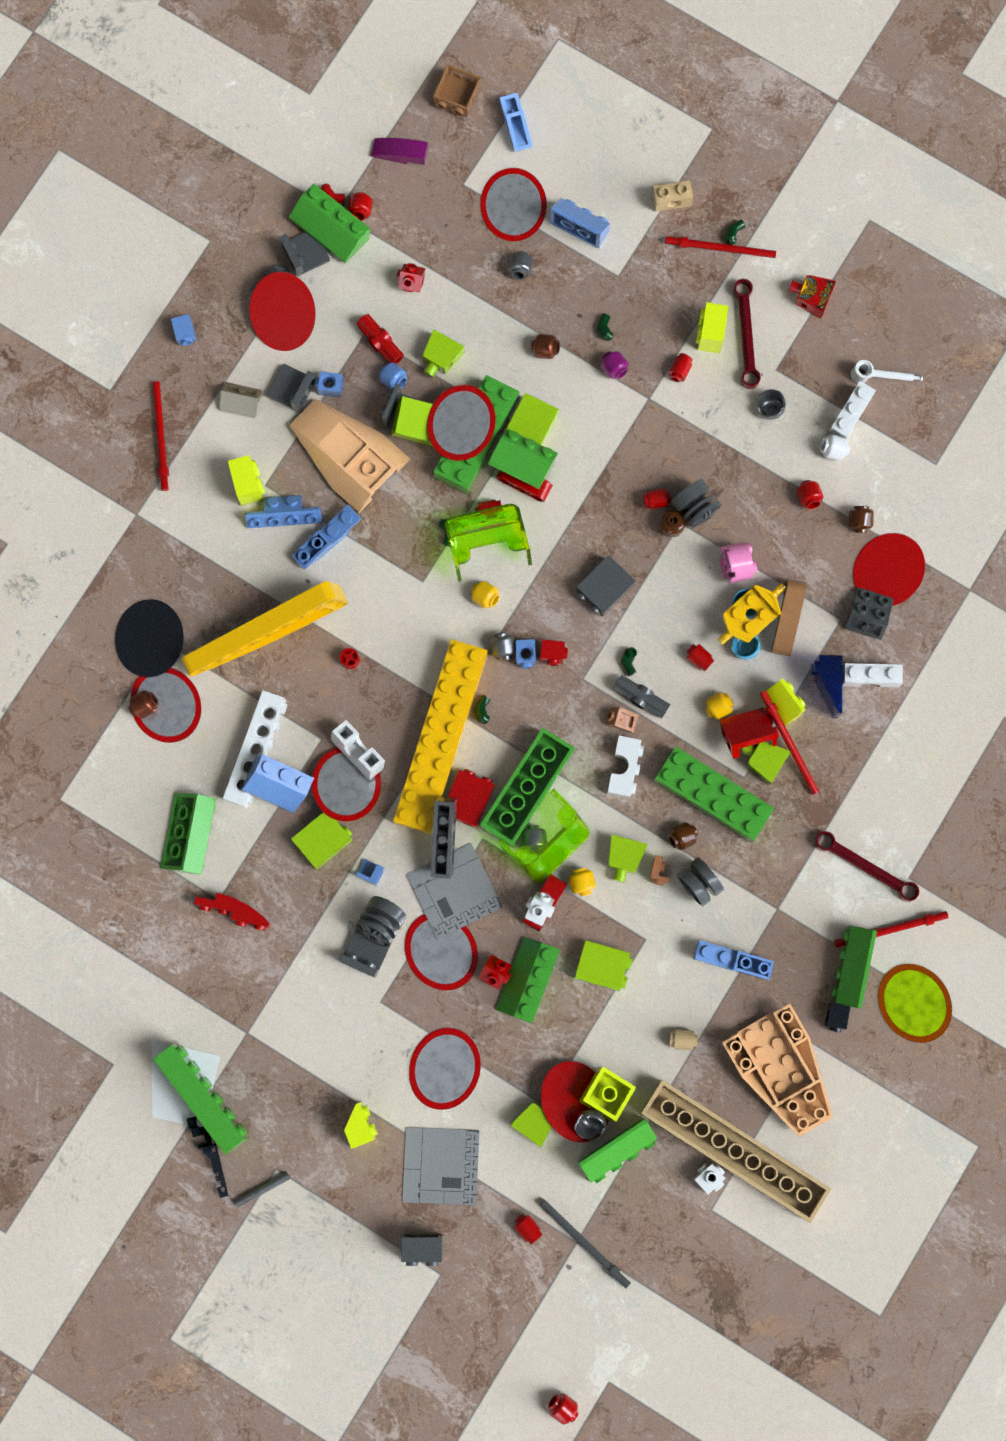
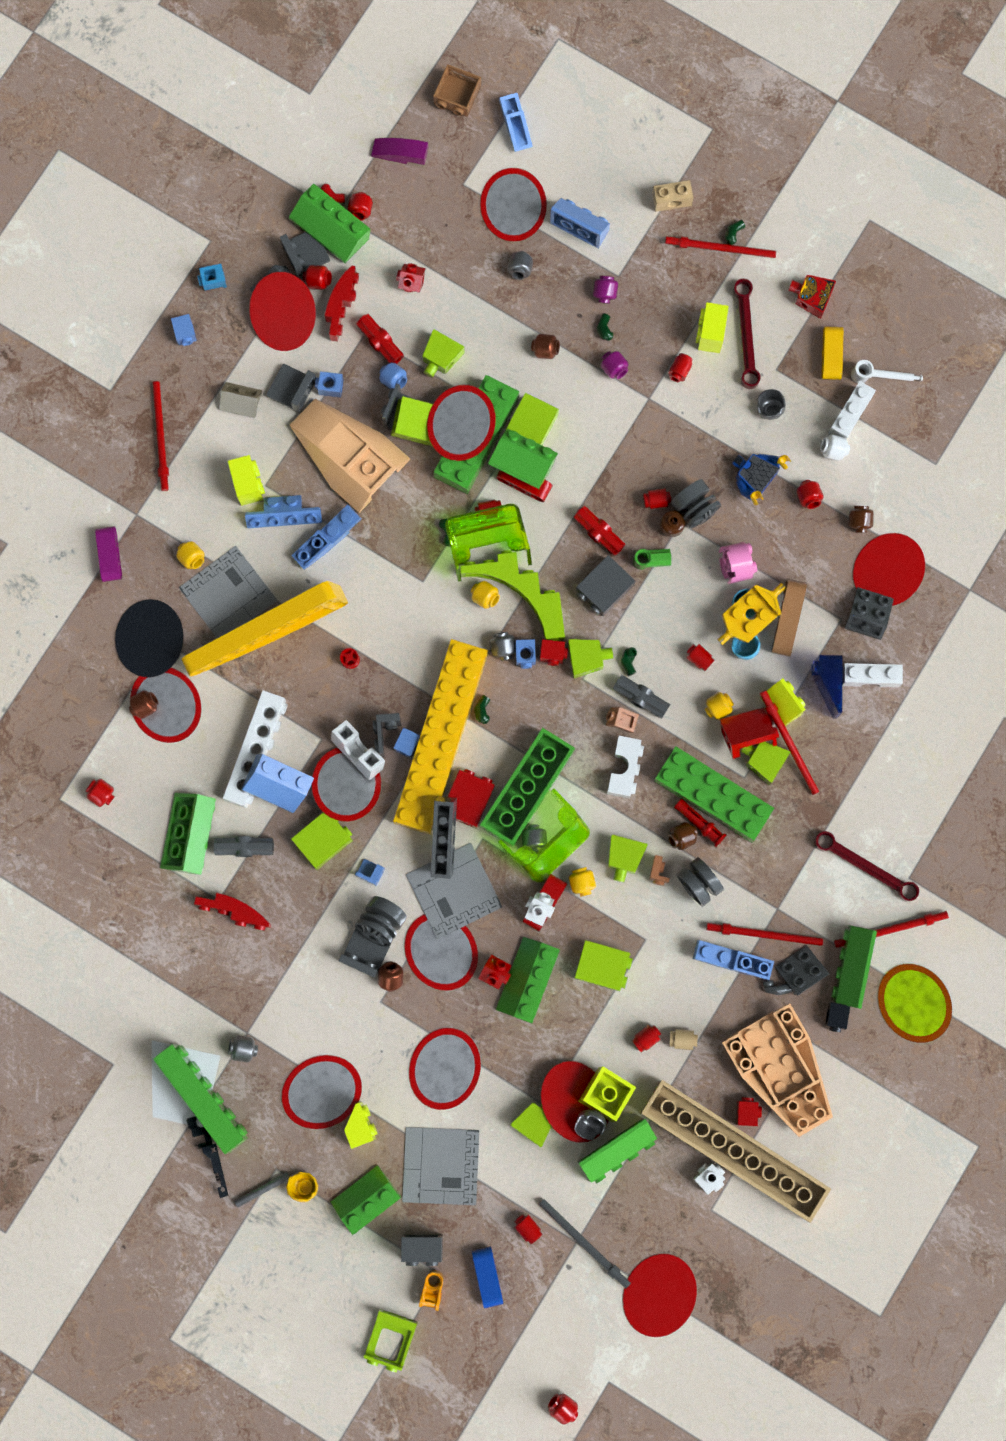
(99, 792): none -> red head
(108, 554): none -> magenta beam
(190, 555): none -> yellow head
(214, 271): none -> dark azure brick
(228, 593): none -> light grey sticker
(242, 1048): none -> flat silver head
(243, 846): none -> dark grey piece
(302, 1187): none -> yellow hair
(317, 277): none -> red head
(321, 1092): none -> flat silver sticker
(340, 298): none -> red slope
(365, 1200): none -> bright green slope
(389, 721): none -> dark grey bracket
(390, 976): none -> copper head
(395, 1323): none -> lime window
(407, 743): none -> medium blue panel
(431, 1293): none -> light orange piece
(487, 1277): none -> blue beam
(505, 571): none -> lime arch
(587, 656): none -> lime torso
(599, 531): none -> red piece
(605, 289): none -> magenta head
(646, 1038): none -> red brick
(654, 558): none -> bright green piece
(660, 1295): none -> red sticker
(707, 828): none -> red pin
(727, 929): none -> red bar
(748, 1112): none -> red brick
(757, 473): none -> torso
(776, 990): none -> dark grey arm
(802, 970): none -> dark grey hinge
(832, 353): none -> yellow beam

